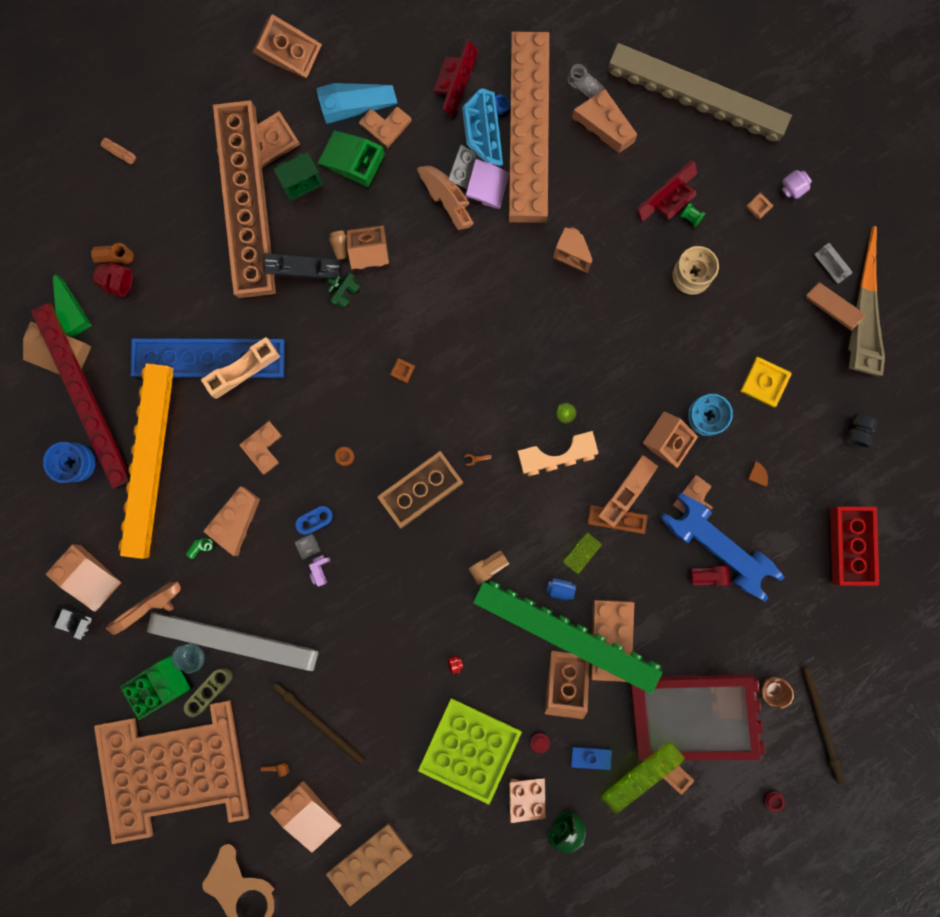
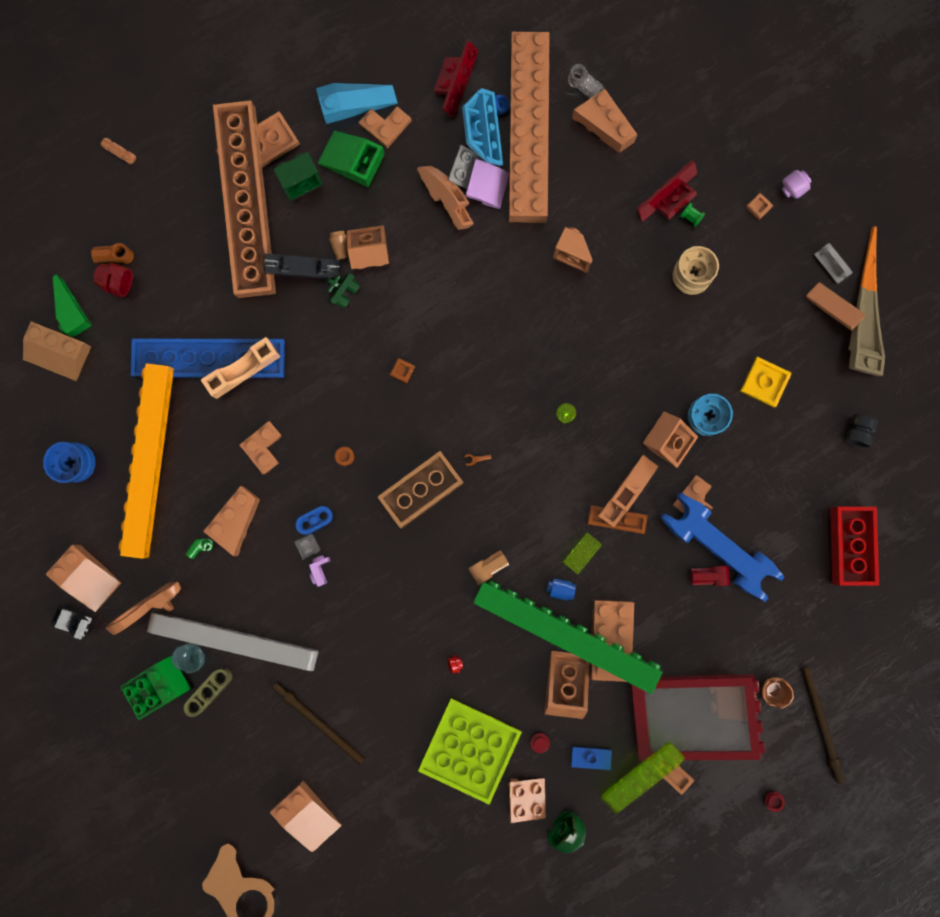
(81, 395): dark red plate -> none
(169, 772): nougat piece -> none
(282, 769): dark orange hand -> none
(286, 46): nougat slope -> none
(369, 864): medium nougat plate -> none
(582, 447): light nougat arch -> none
(699, 93): dark tan brick -> none
(758, 475): dark orange tile -> none

